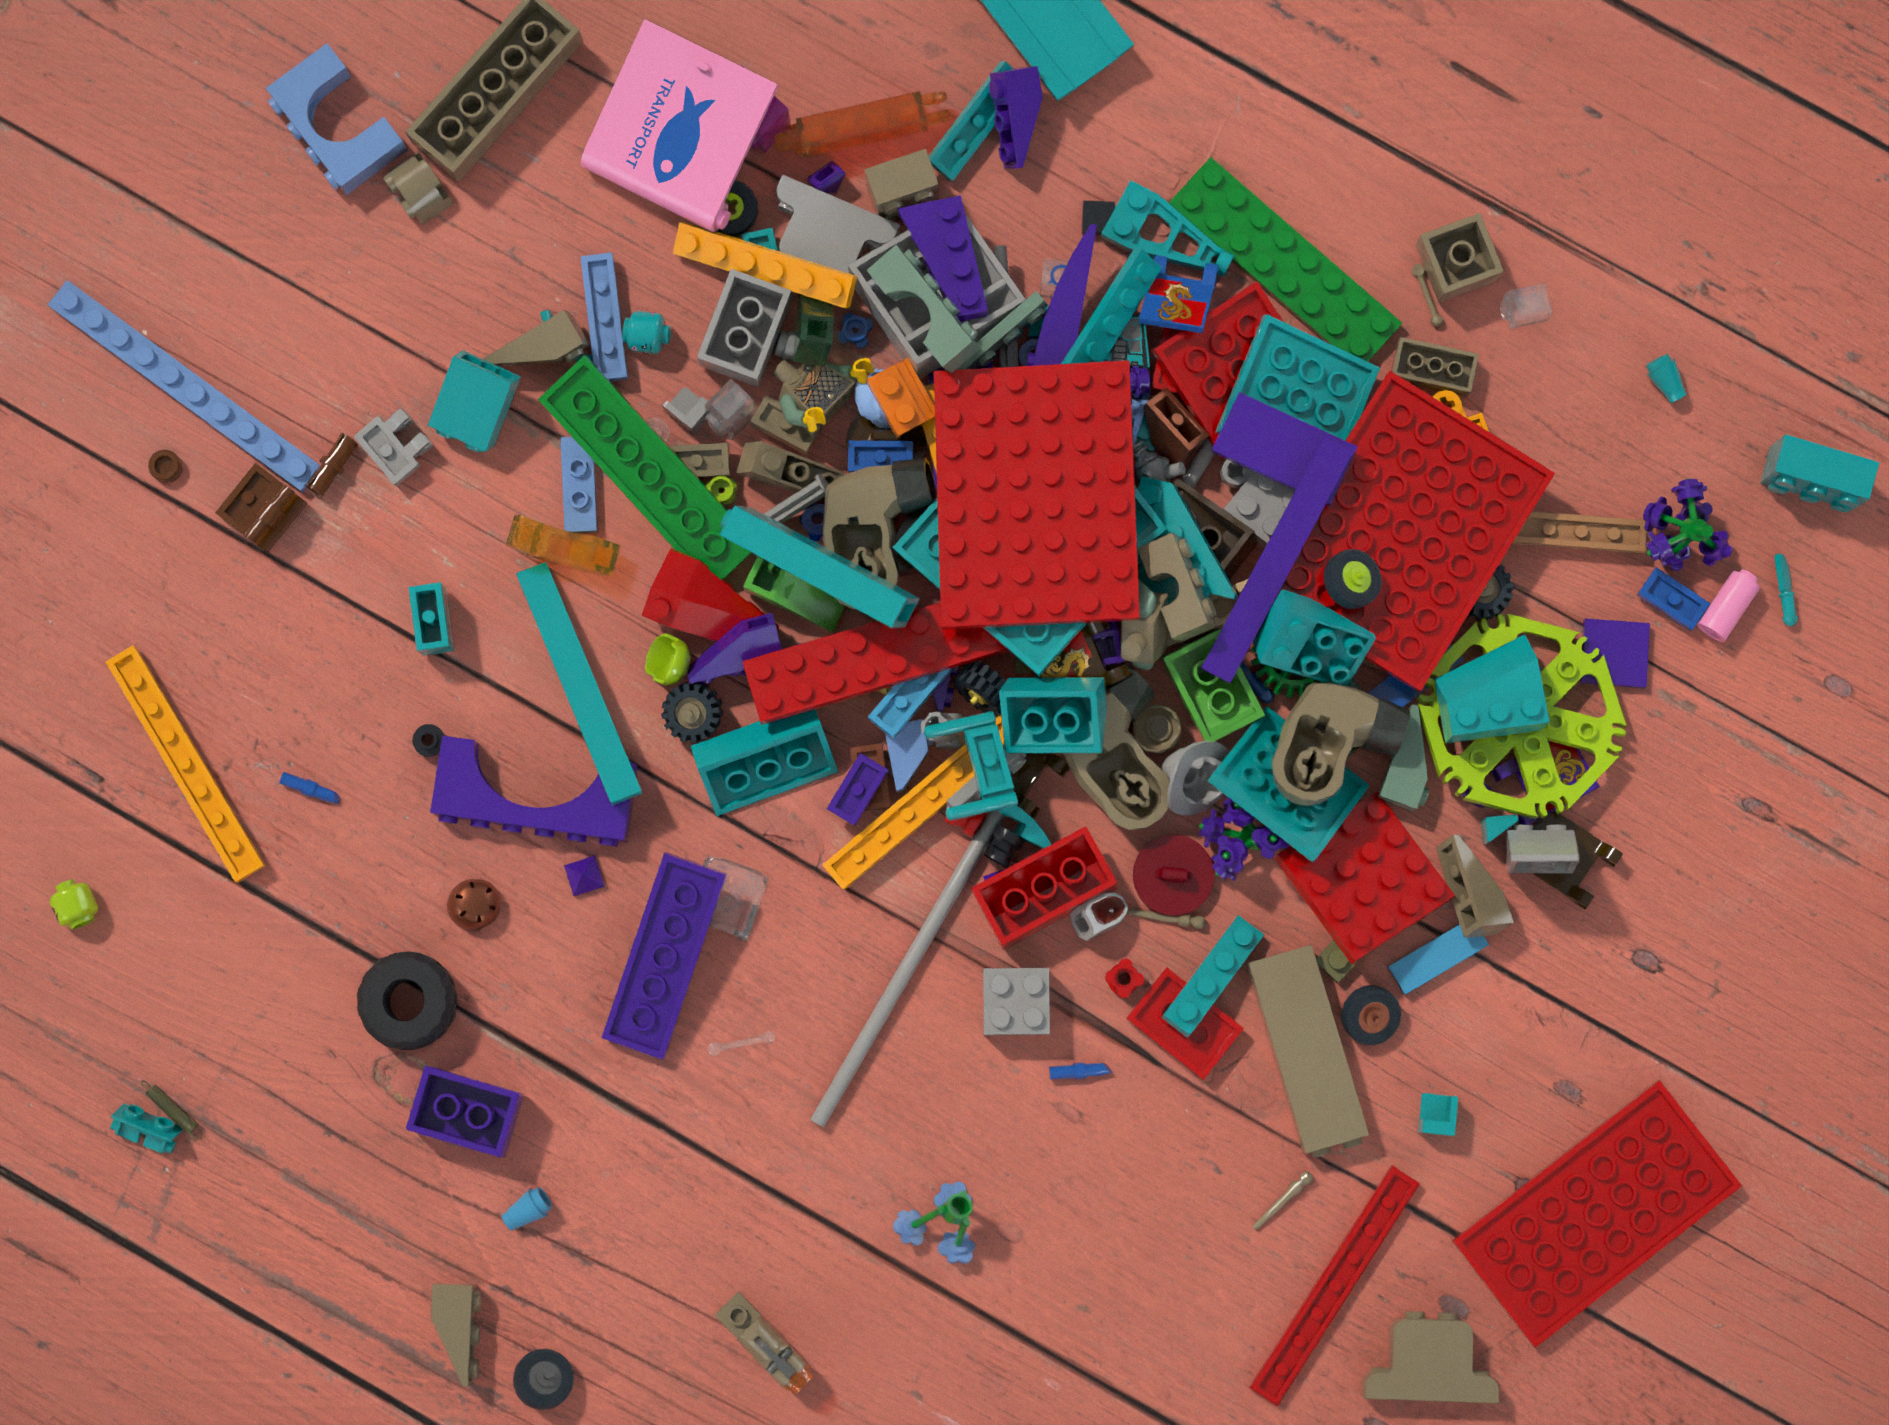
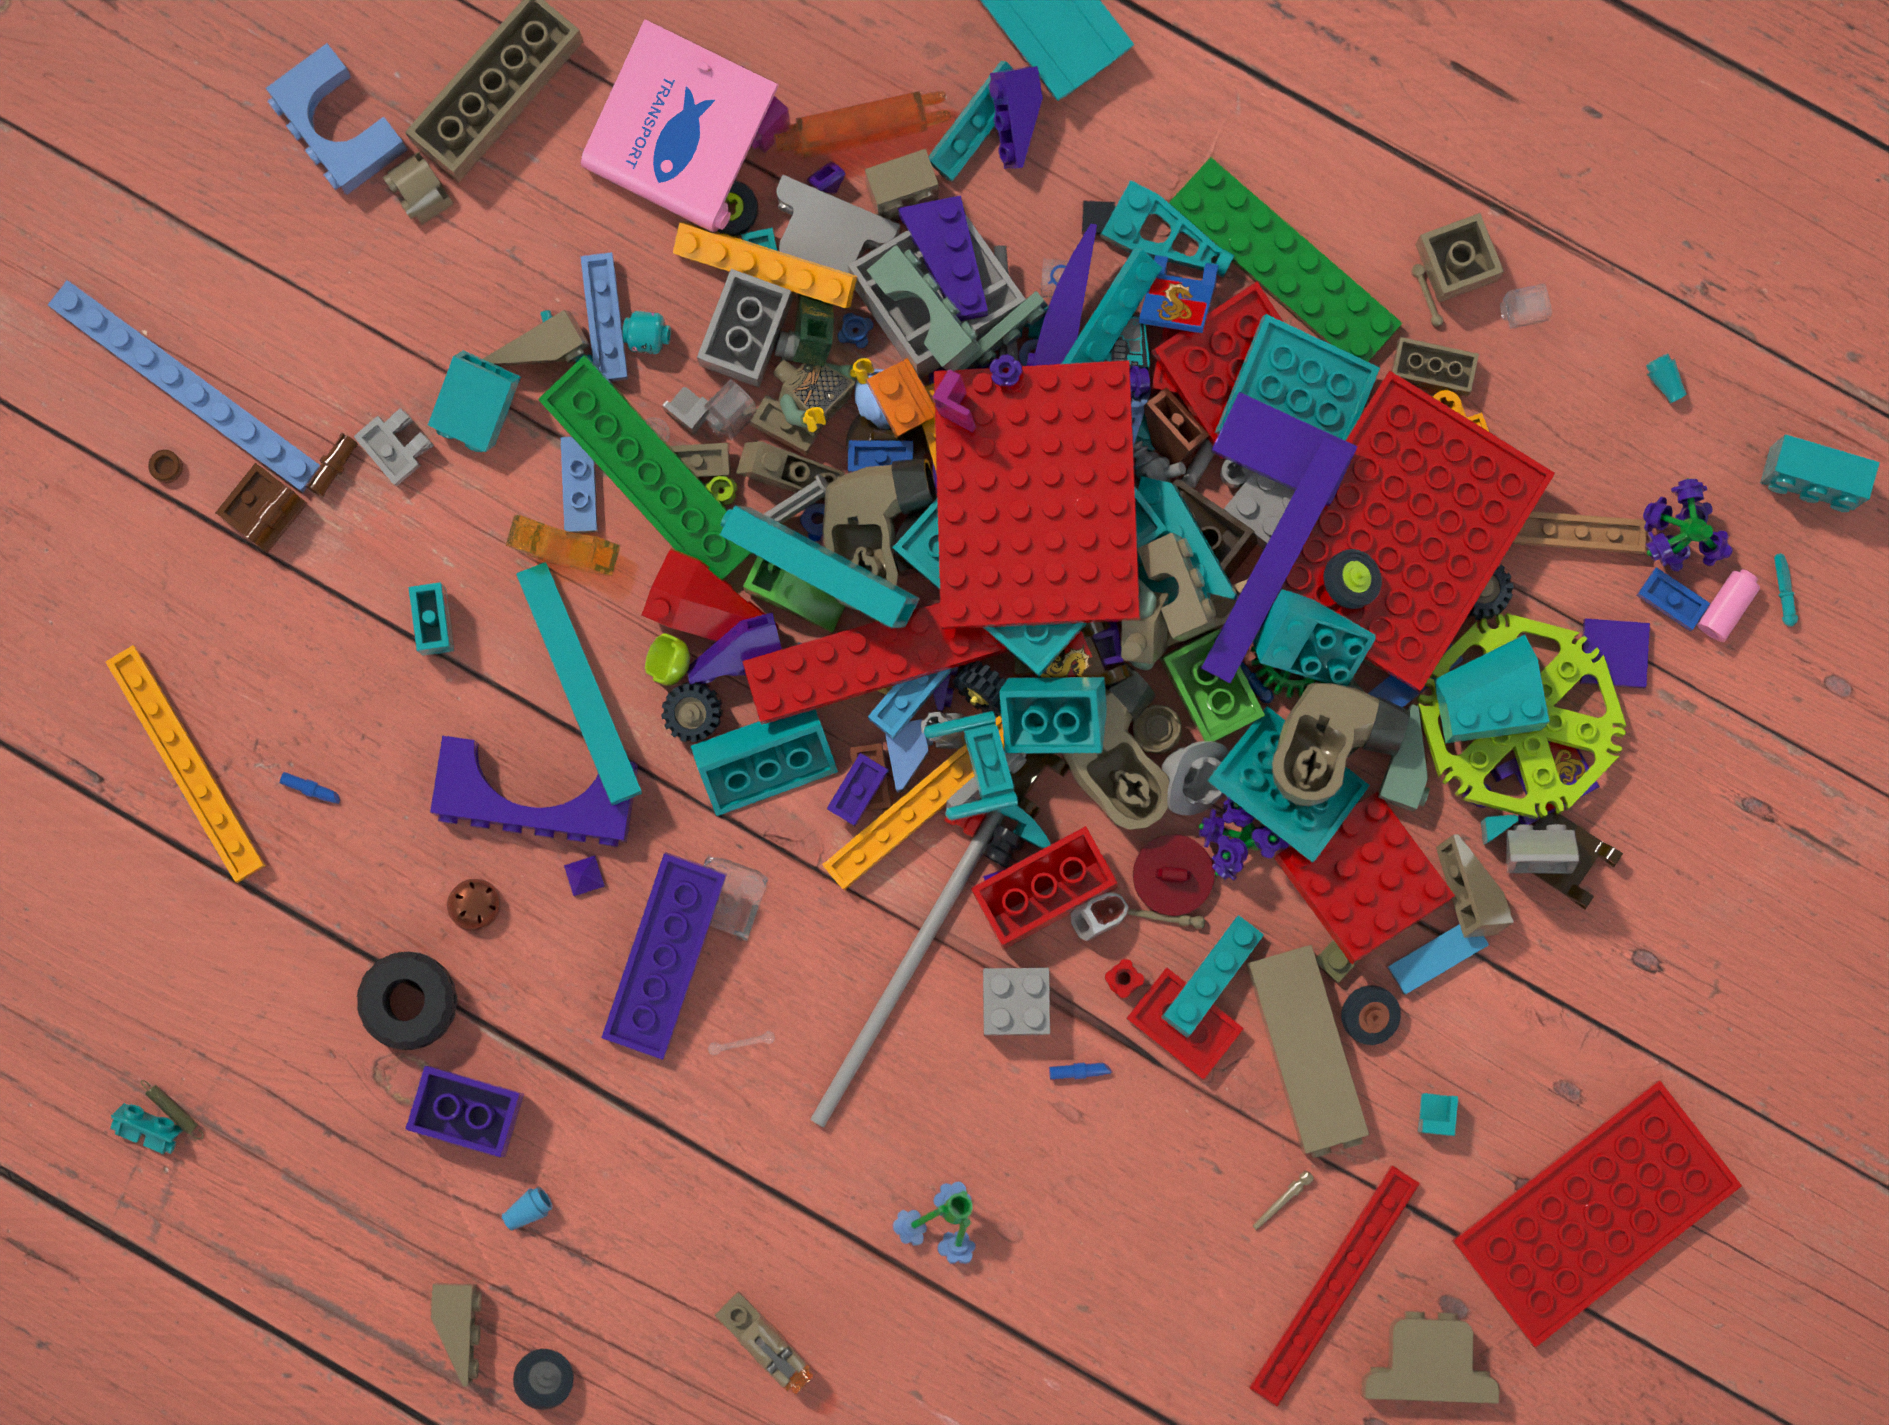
(73, 904): lime head -> none
(418, 736): black plate -> none
(948, 400): none -> magenta panel
(1009, 378): none -> dark purple plate

